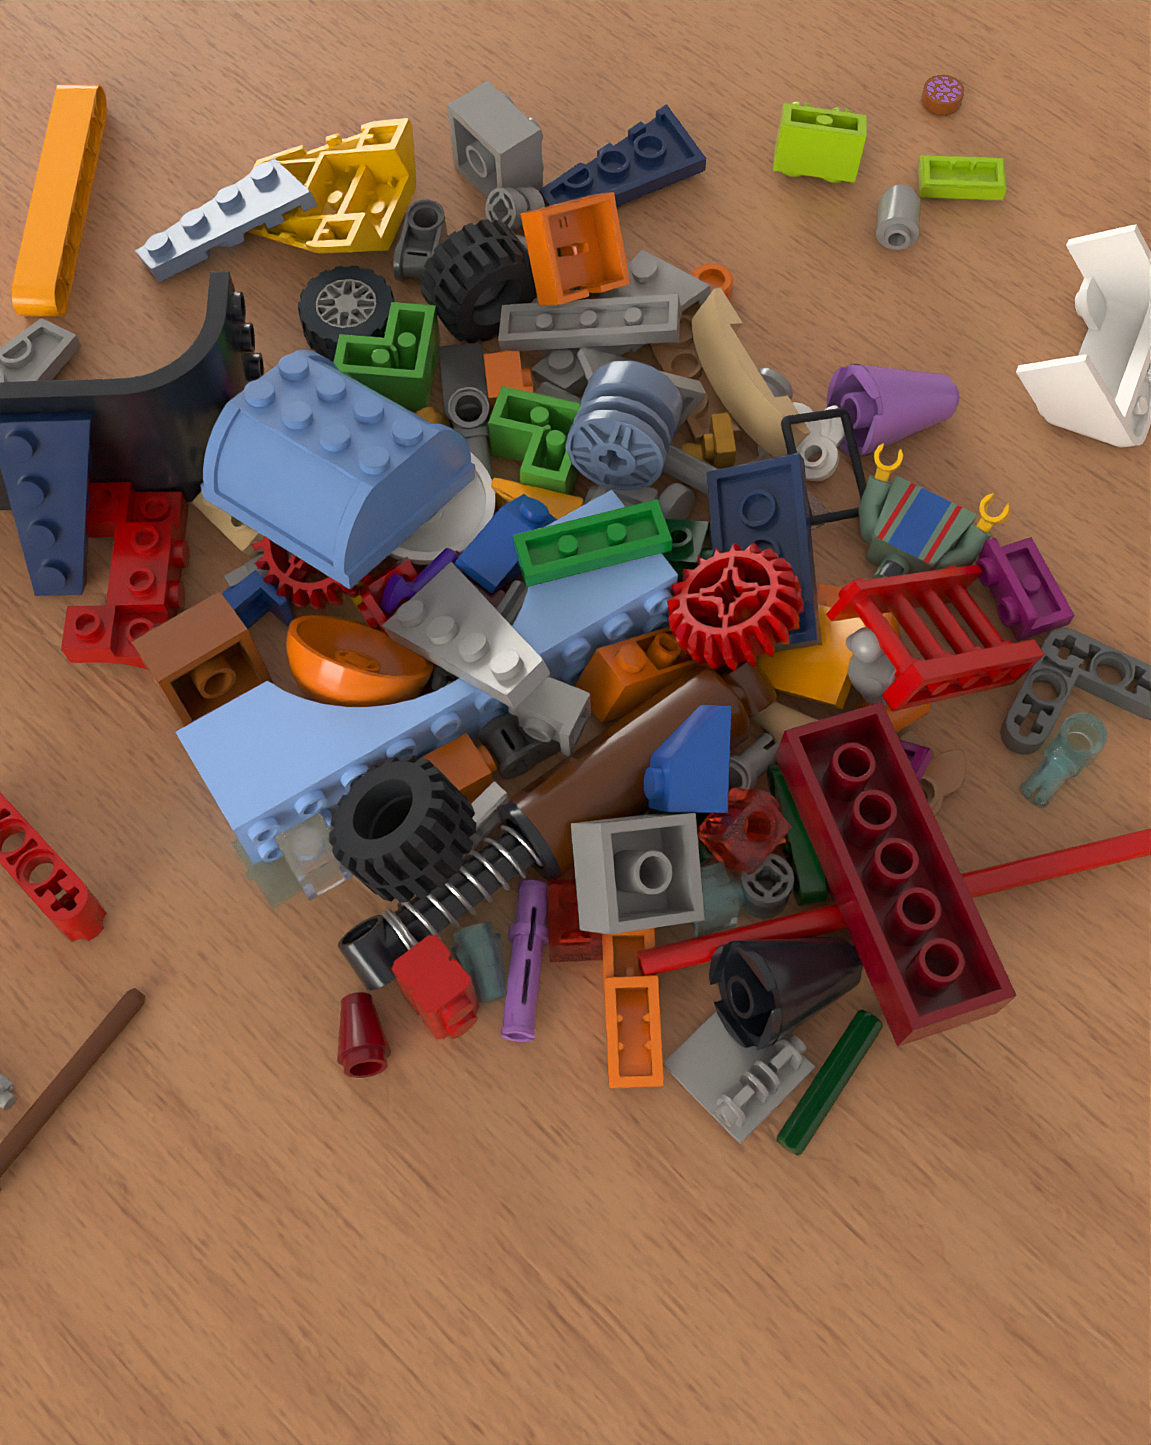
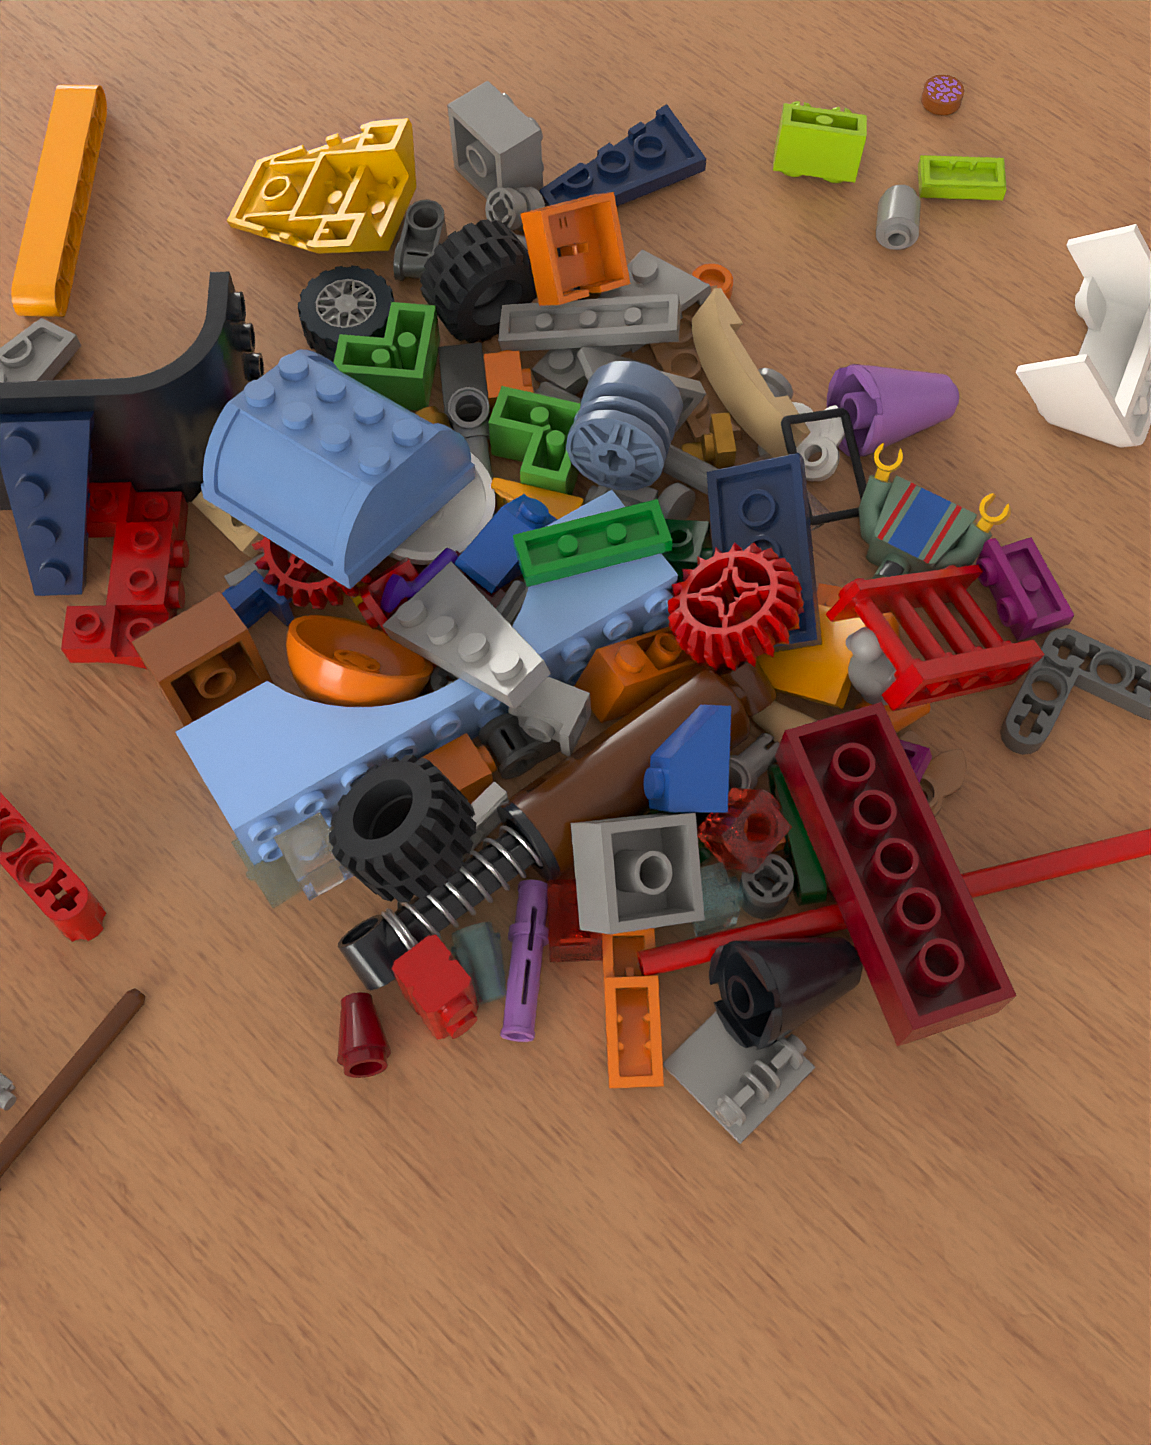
(225, 219): wing -> none
(829, 1082): dark green axle -> none
(1063, 759): clear light blue pin -> none

